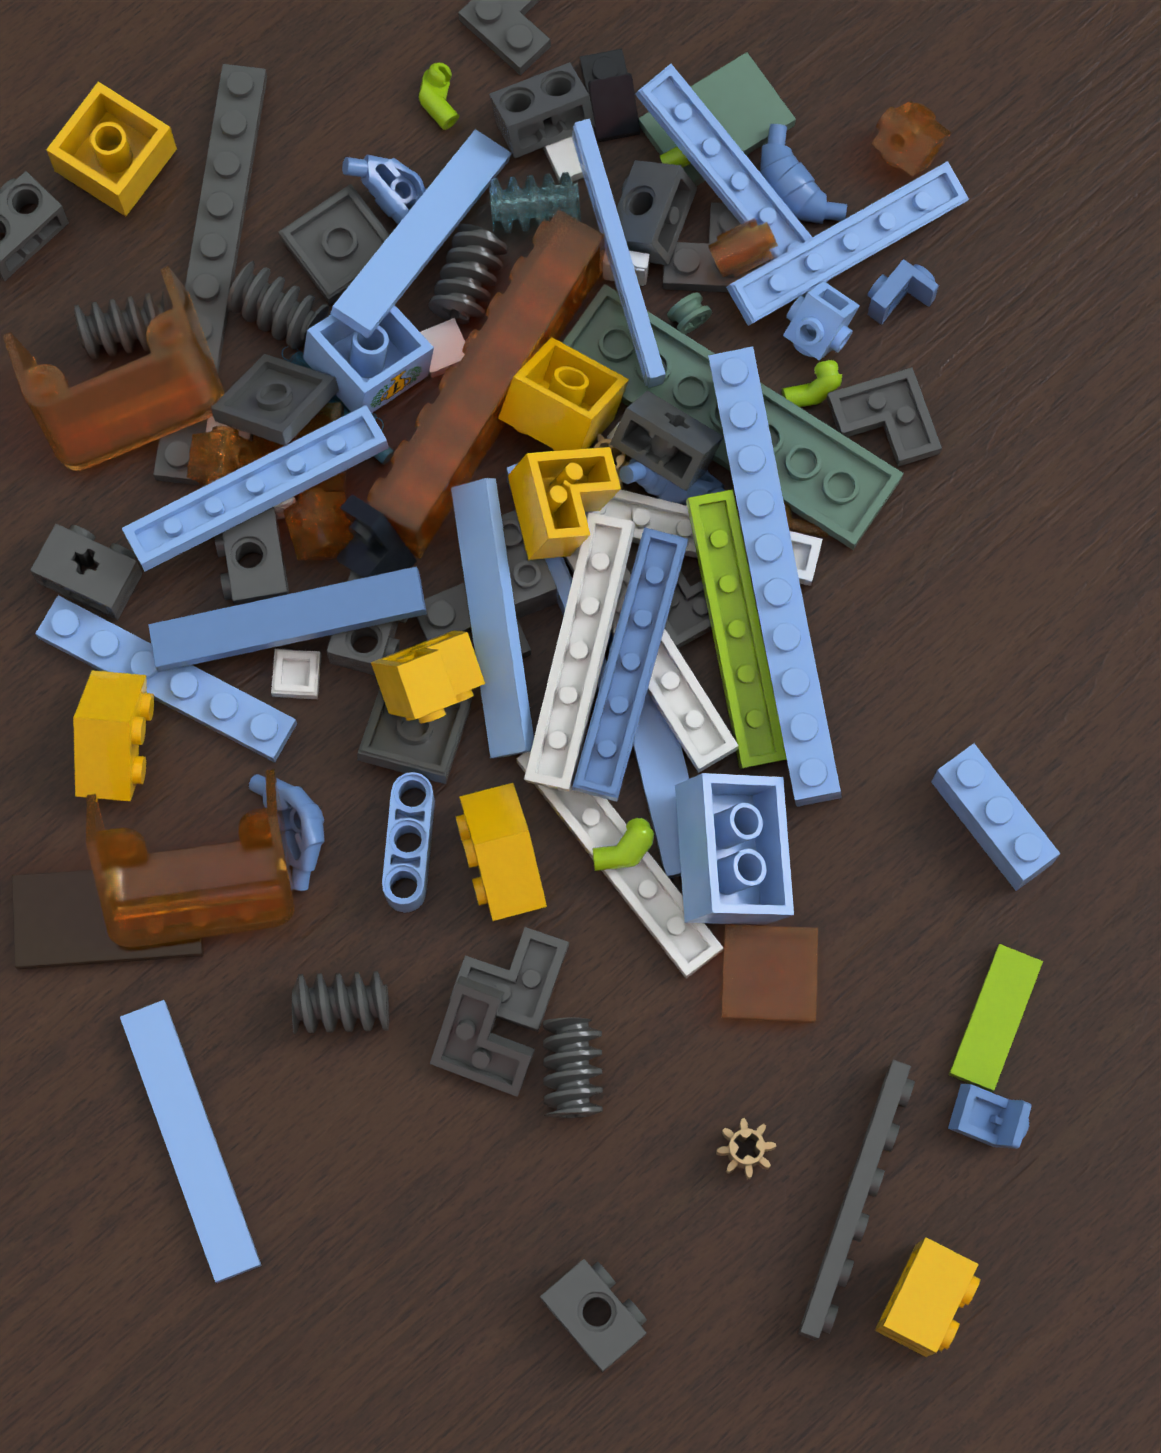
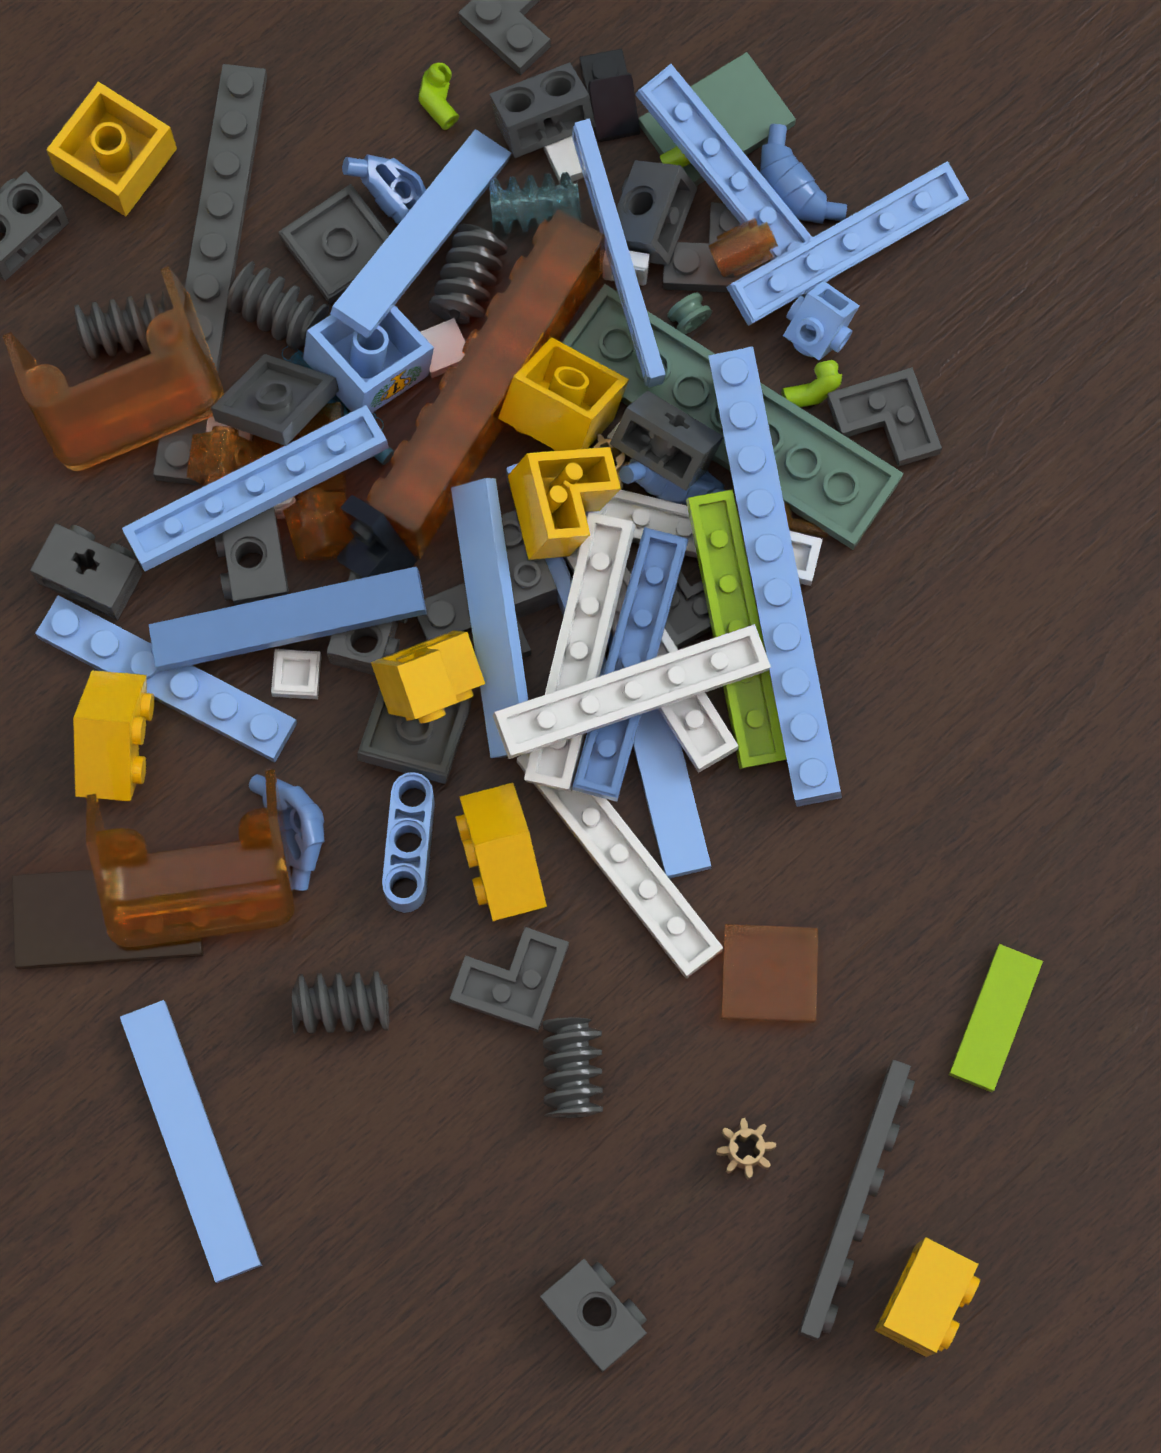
(470, 1047): dark grey plate -> none
(629, 850): lime arm -> none
(631, 691): none -> white plate
(734, 849): light blue brick -> none
(890, 290): medium blue bracket -> none
(910, 137): clear orange brick -> none
(990, 1117): medium blue bracket -> none
(995, 817): light blue brick -> none

